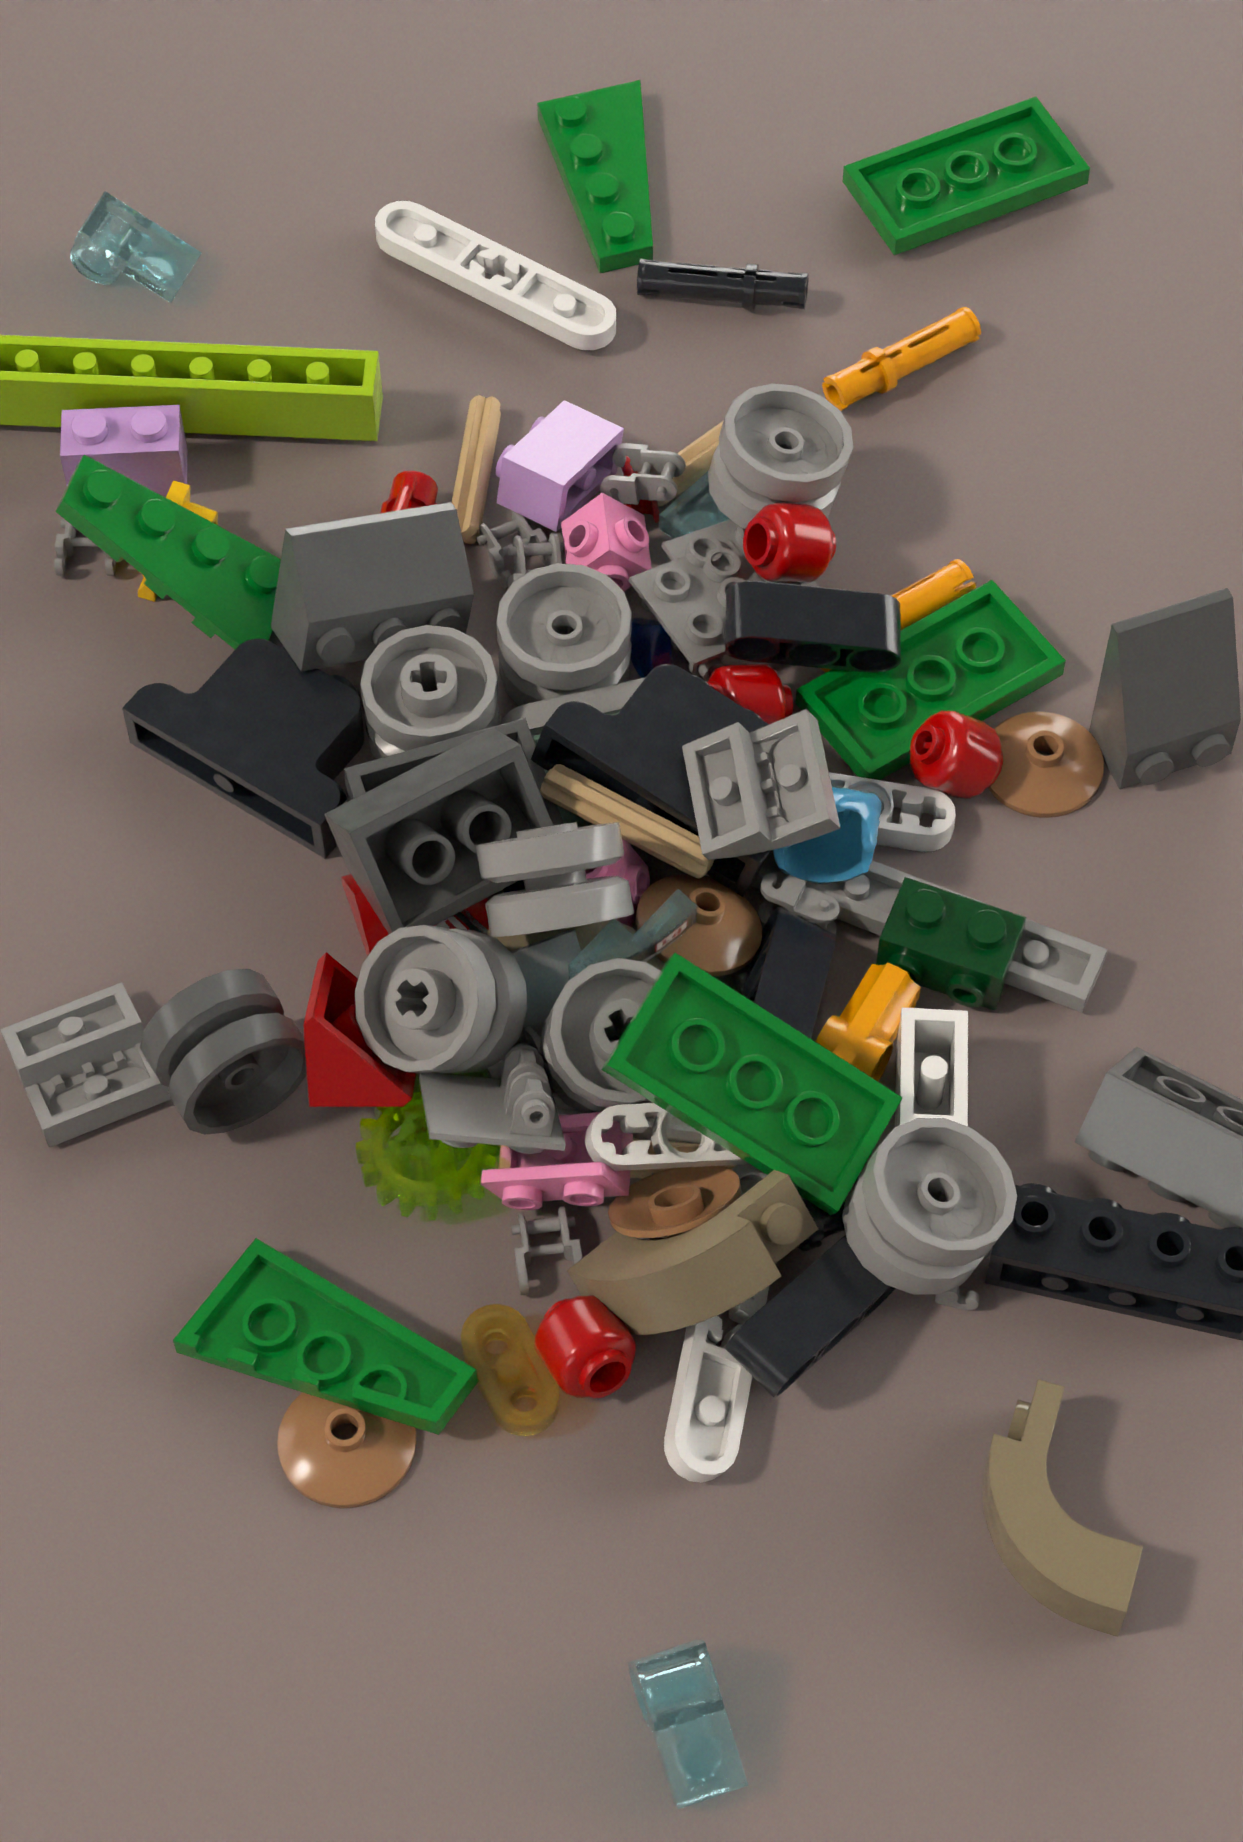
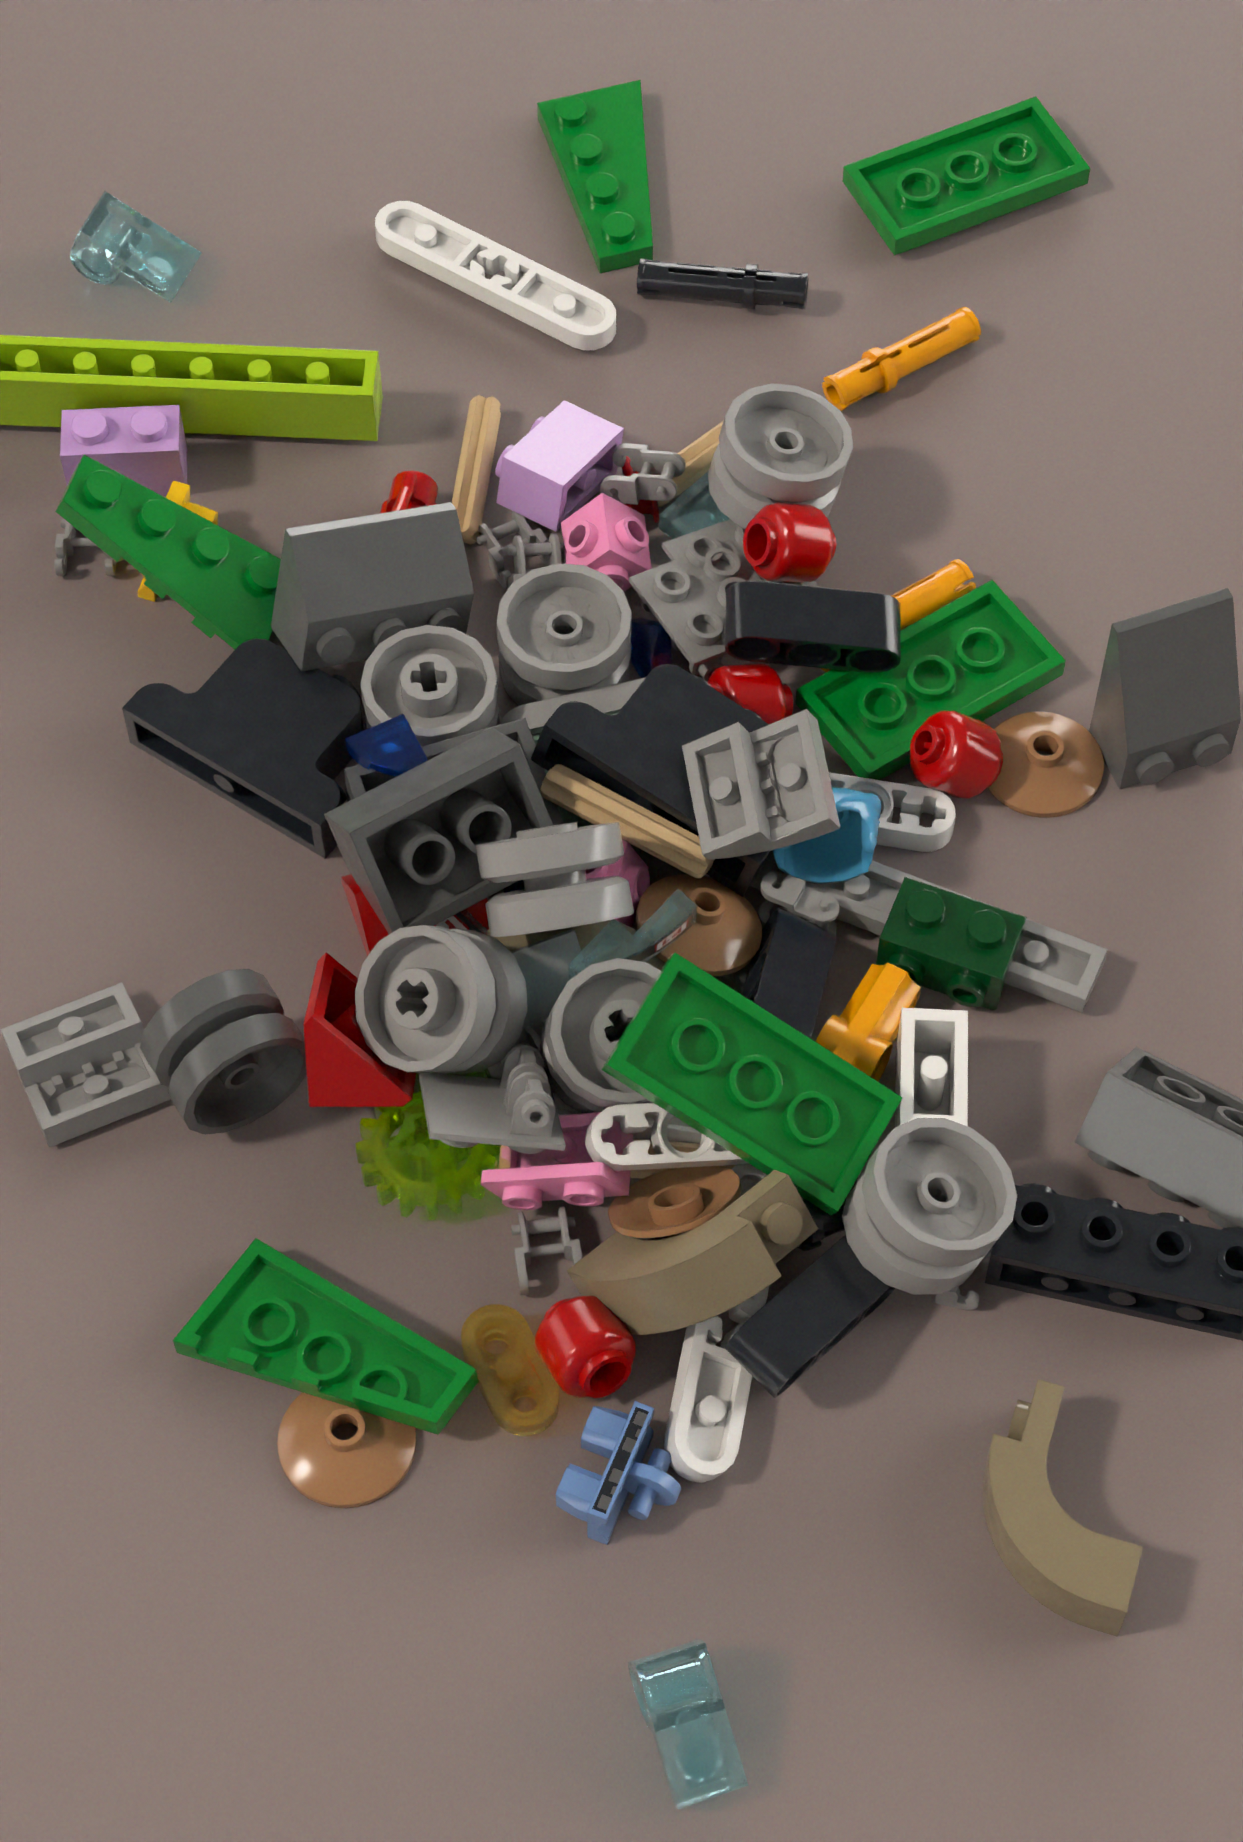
(387, 747): none -> clear blue tile
(625, 1442): none -> medium blue hips

